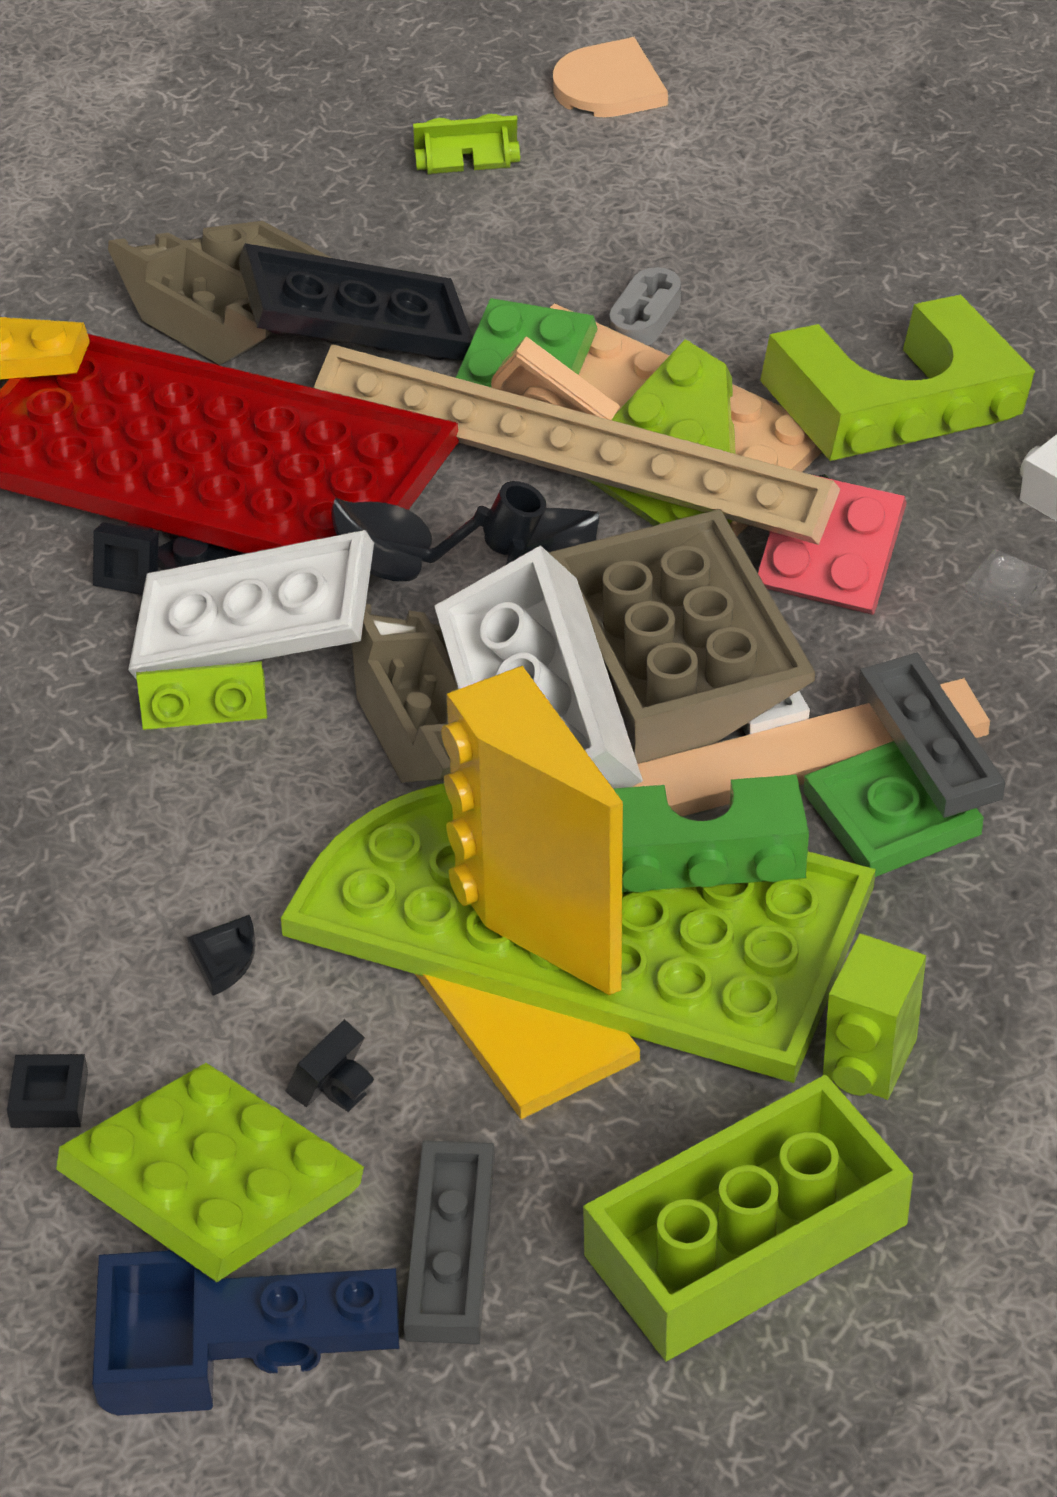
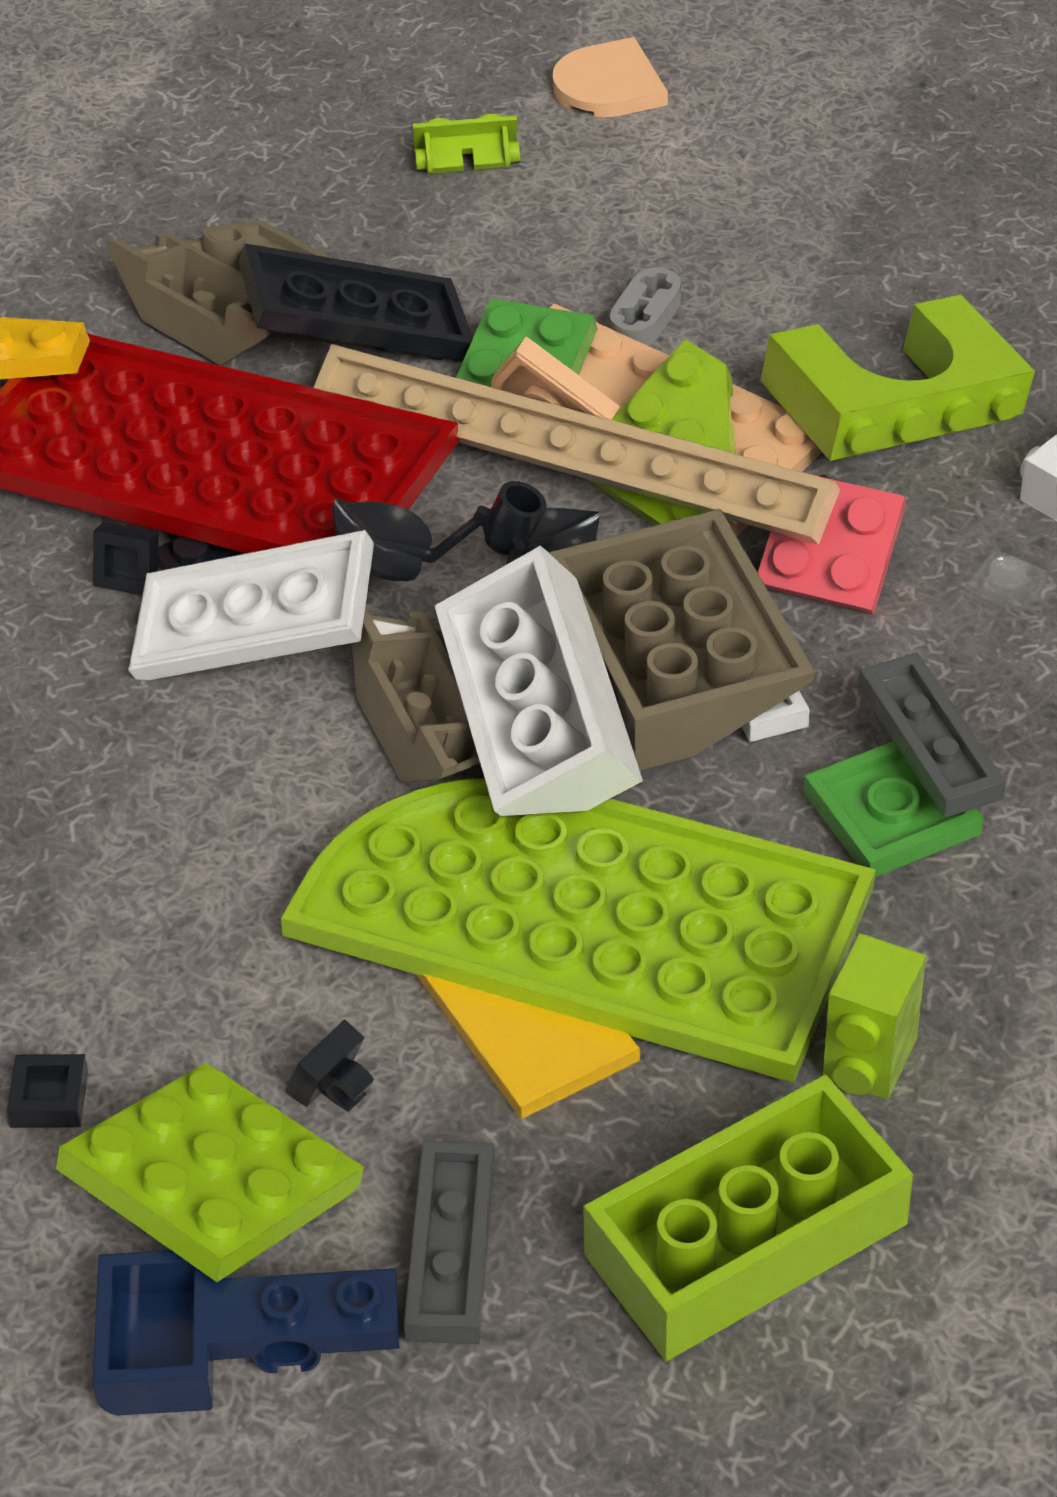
(202, 695): lime hinge -> none
(224, 952): black tile -> none
(534, 828): yellow slope -> none
(703, 775): light nougat tile -> none
(754, 841): bright green arch -> none

